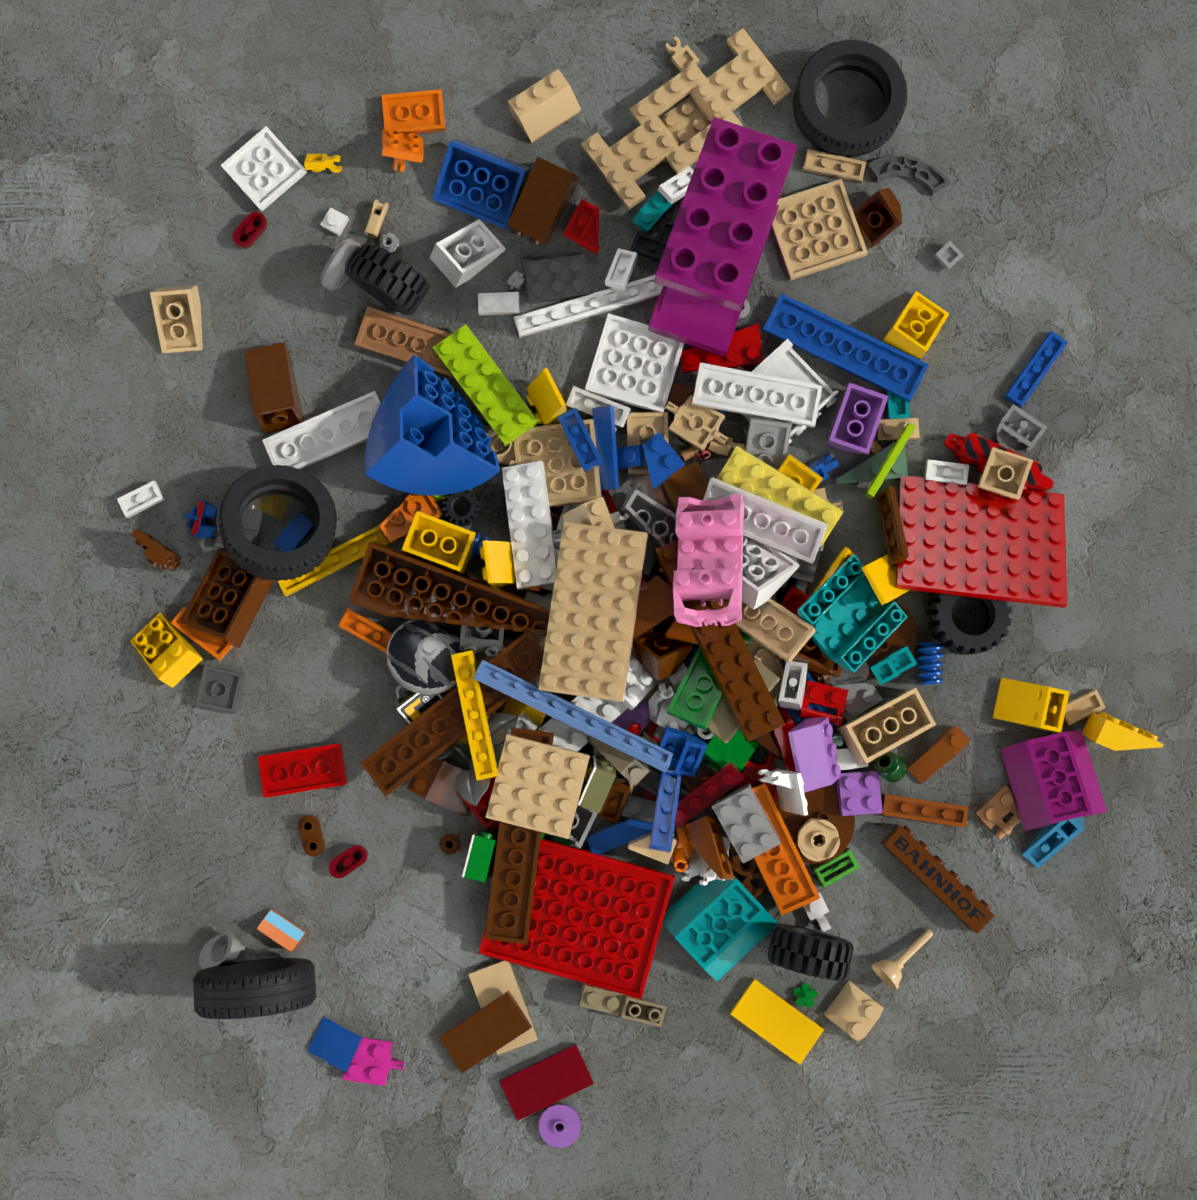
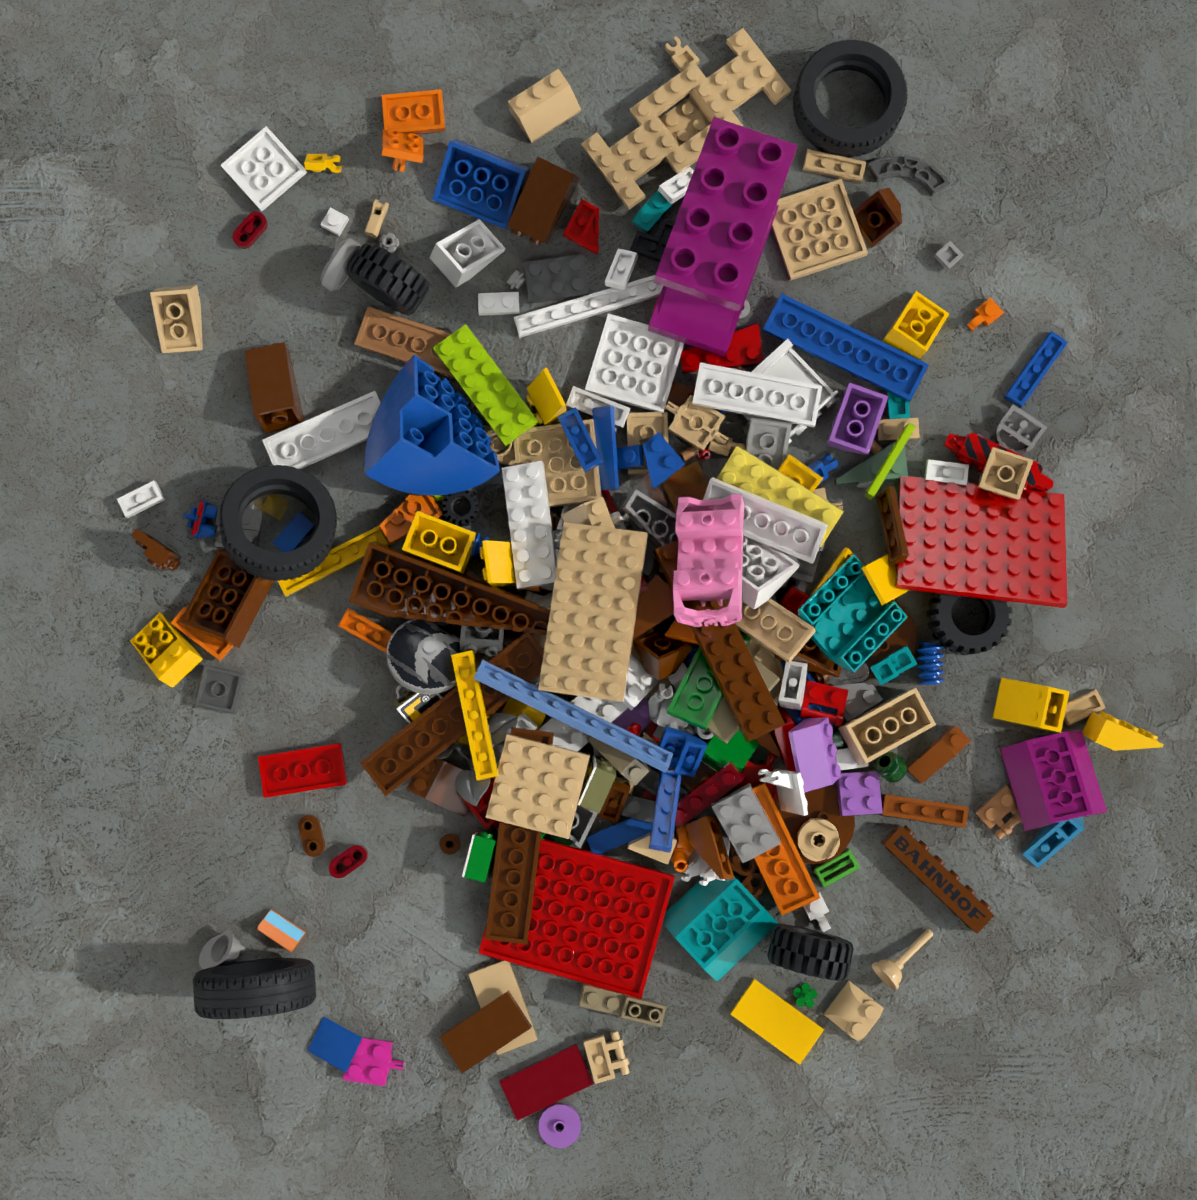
(600, 1060): none -> tan plate
(985, 314): none -> orange plate

